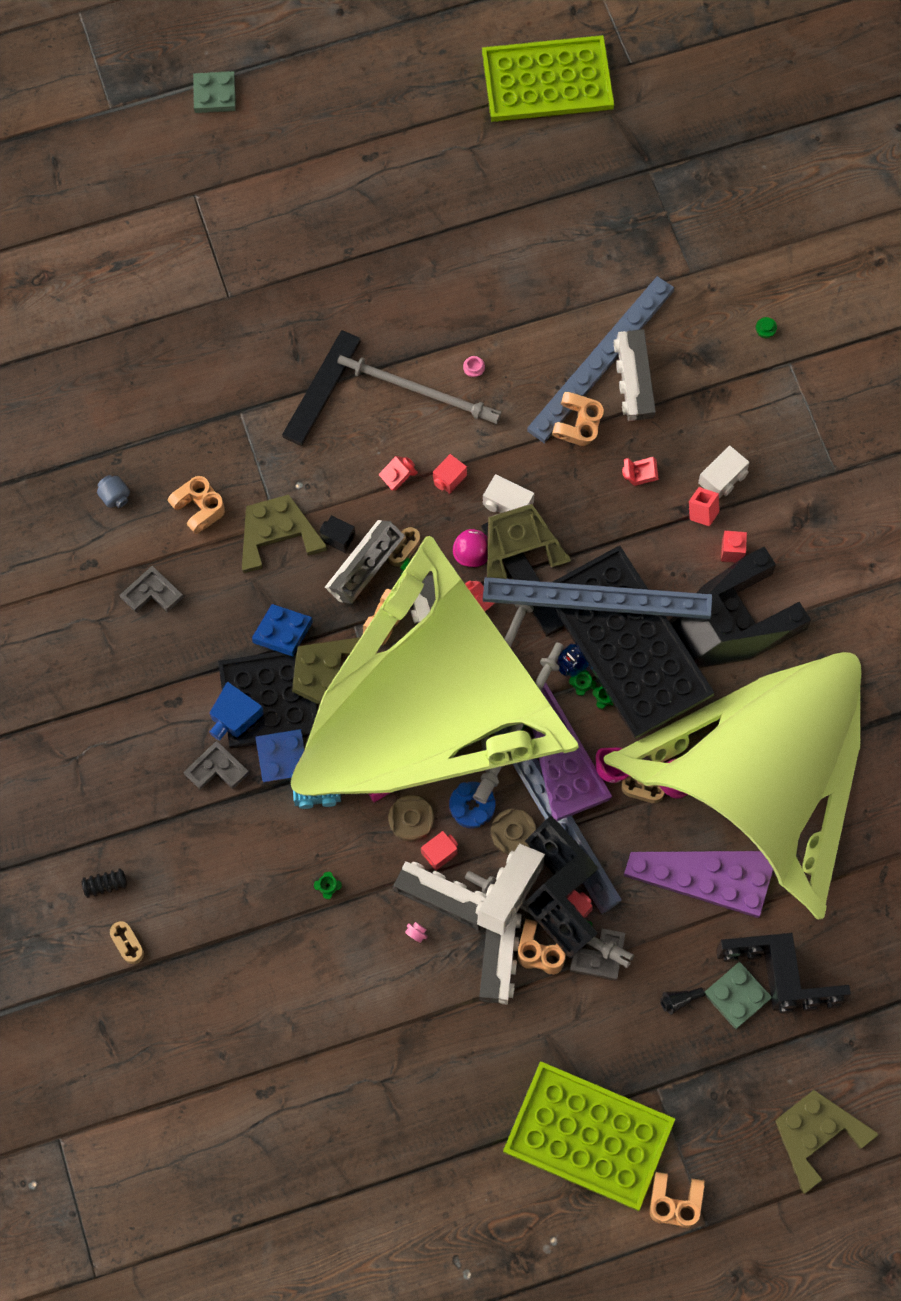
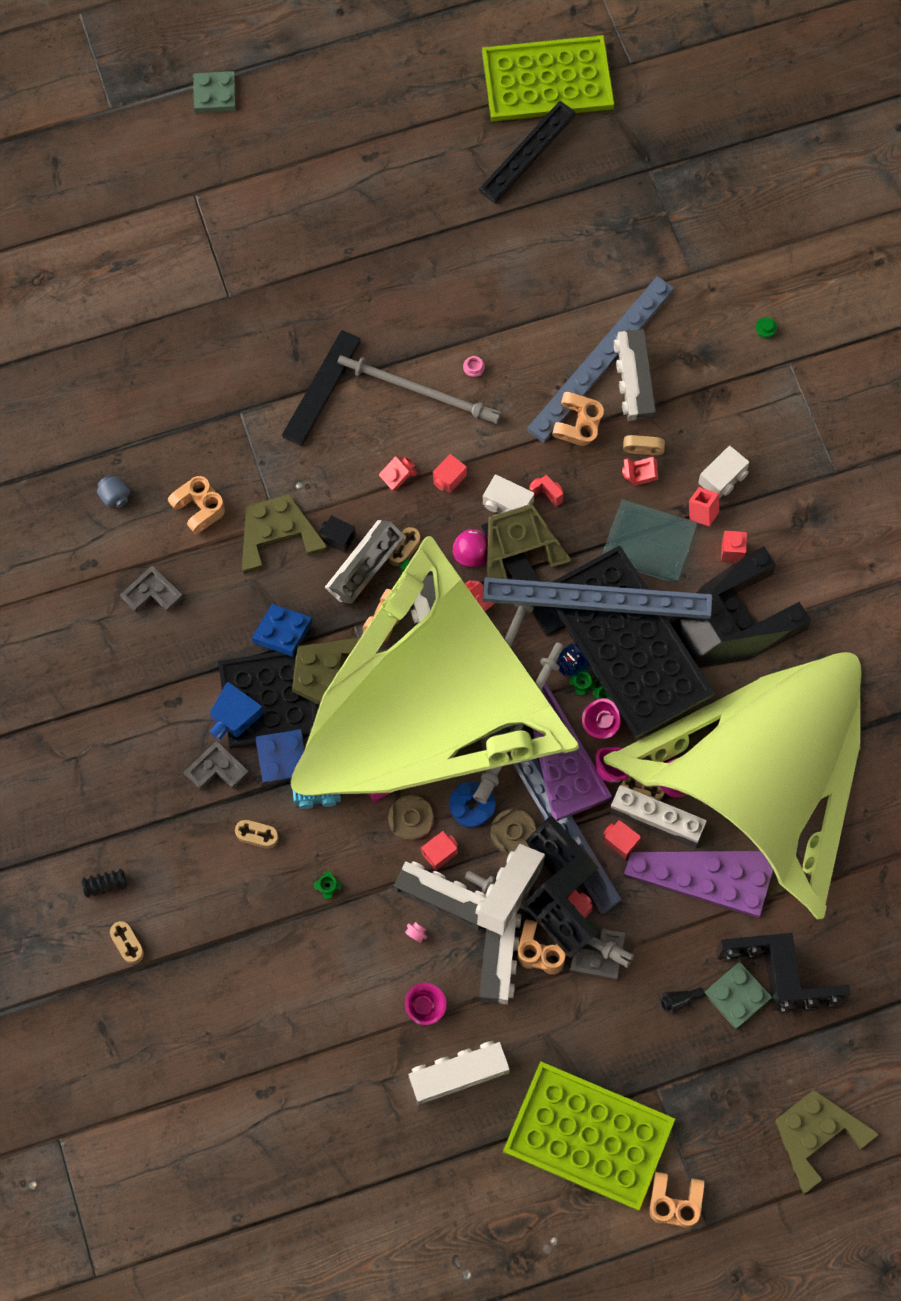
(255, 839): none -> tan beam
(425, 1003): none -> dark pink helmet
(459, 1072): none -> white brick
(527, 152): none -> black tile
(551, 490): none -> coral bracket
(601, 719): none -> dark pink helmet
(621, 839): none -> coral brick
(643, 445): none -> tan beam
(651, 539): none -> clear light blue piece
(657, 816): none -> white piece

